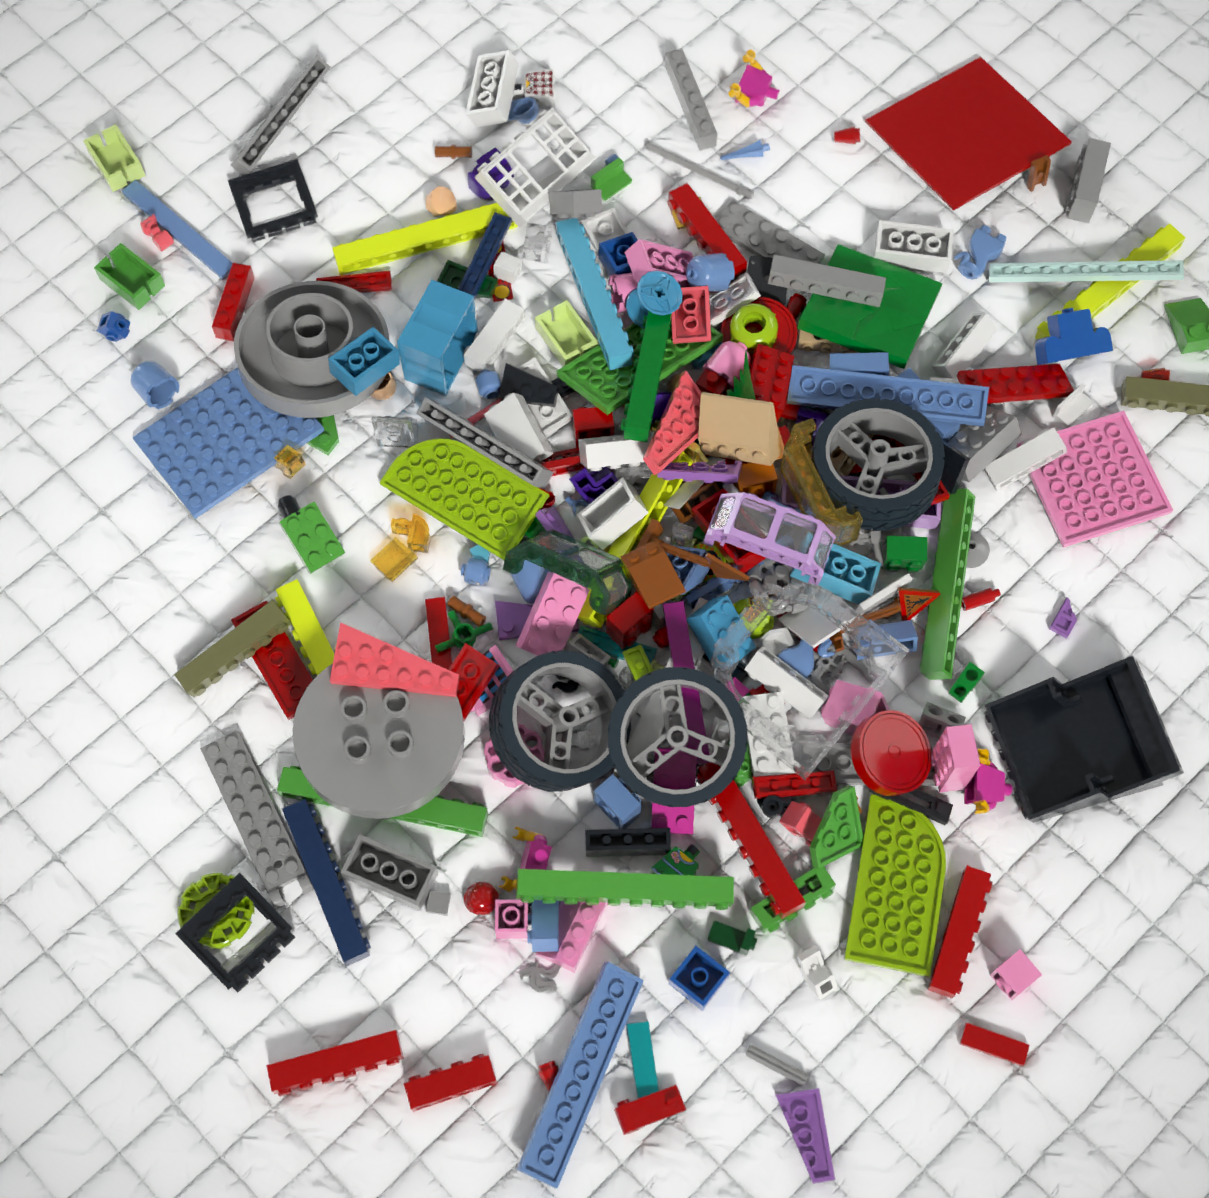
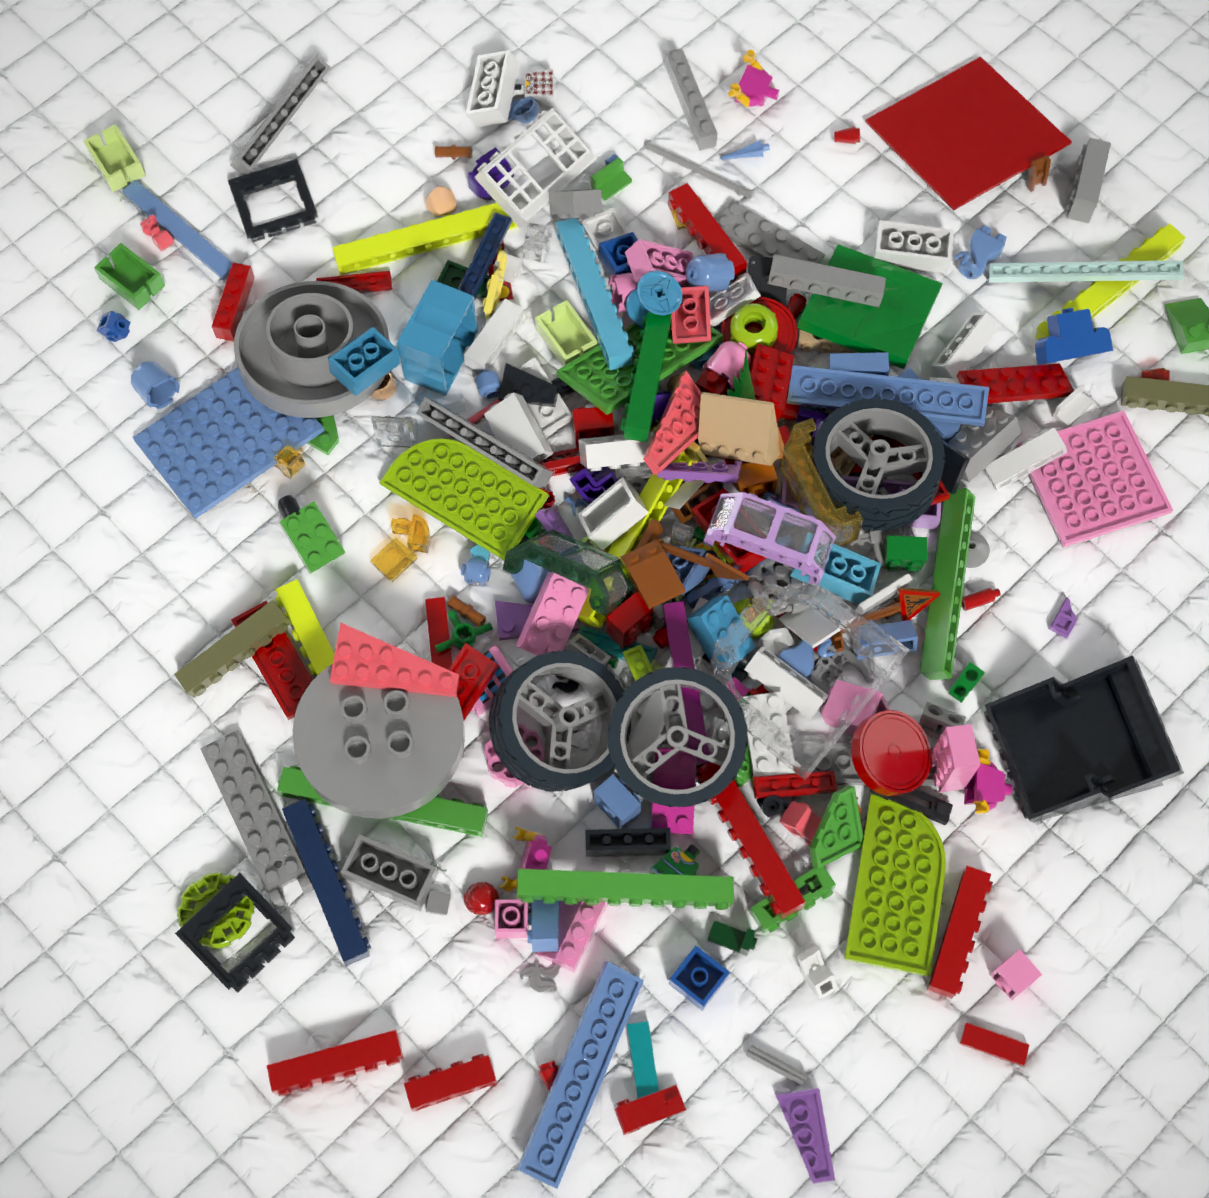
(494, 286): none -> light yellow plate

